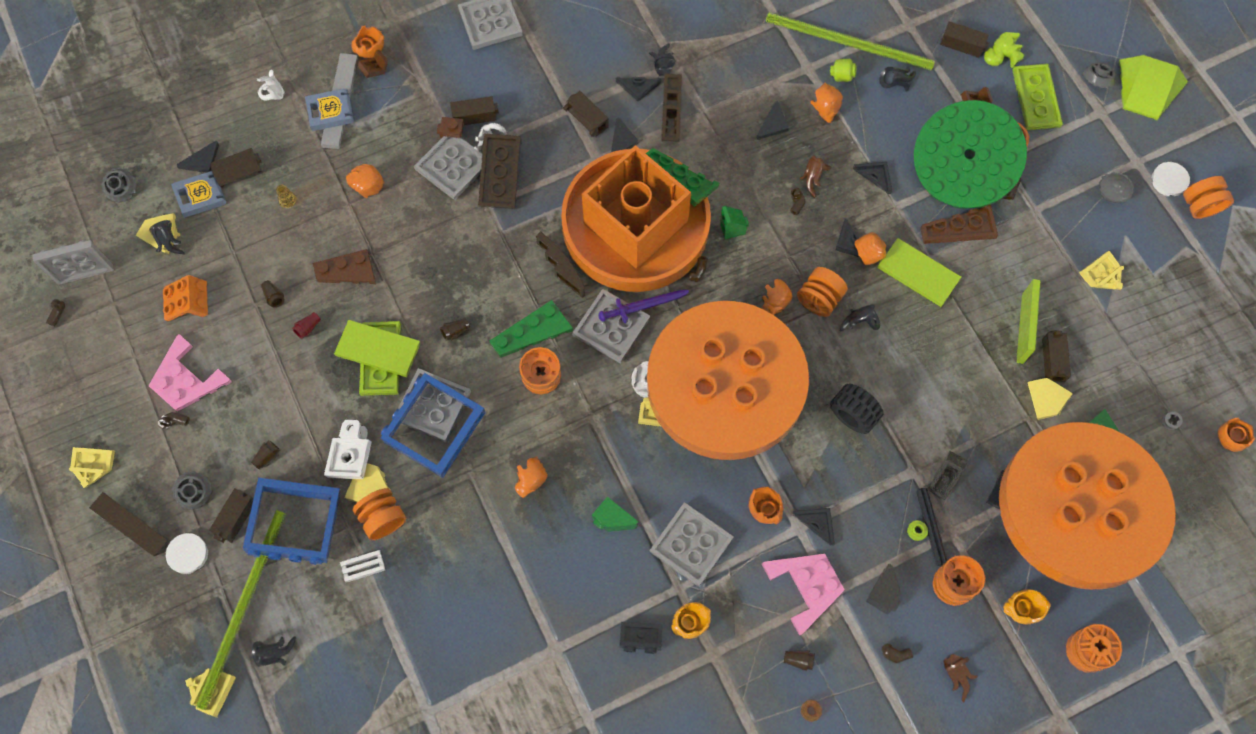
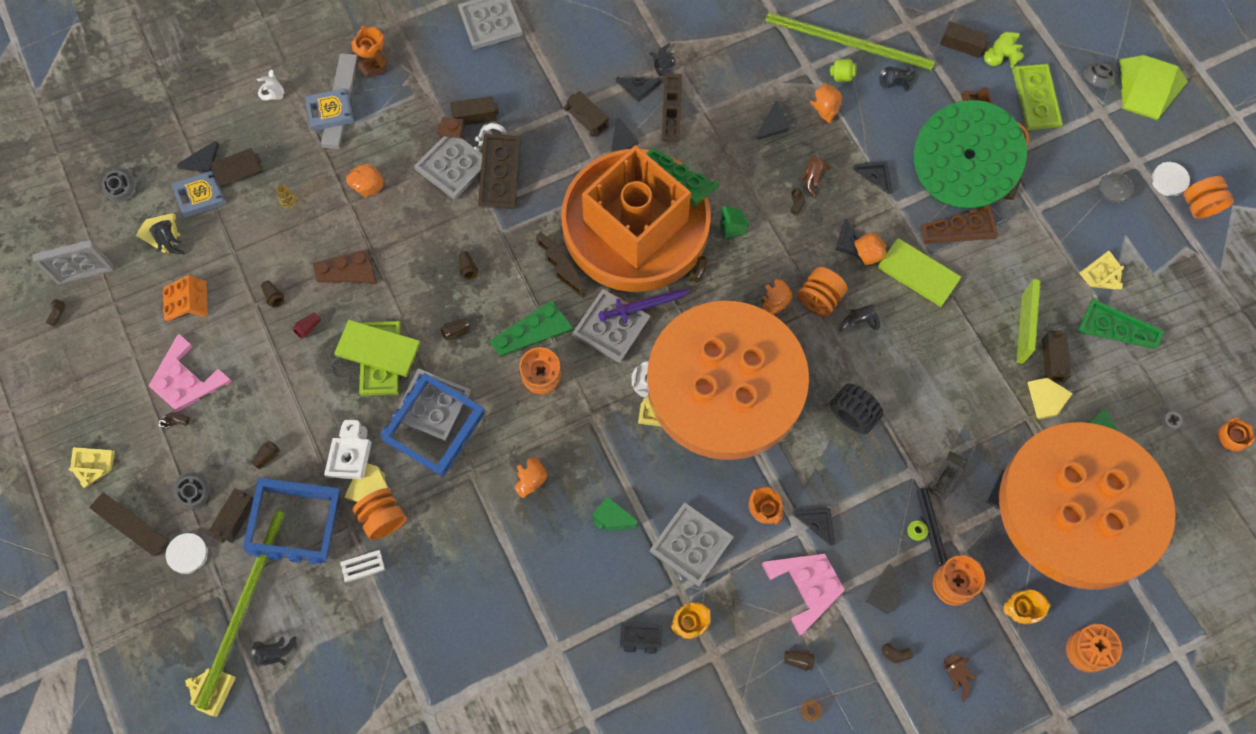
(467, 267): none -> dark brown cone
(1115, 325): none -> green wing

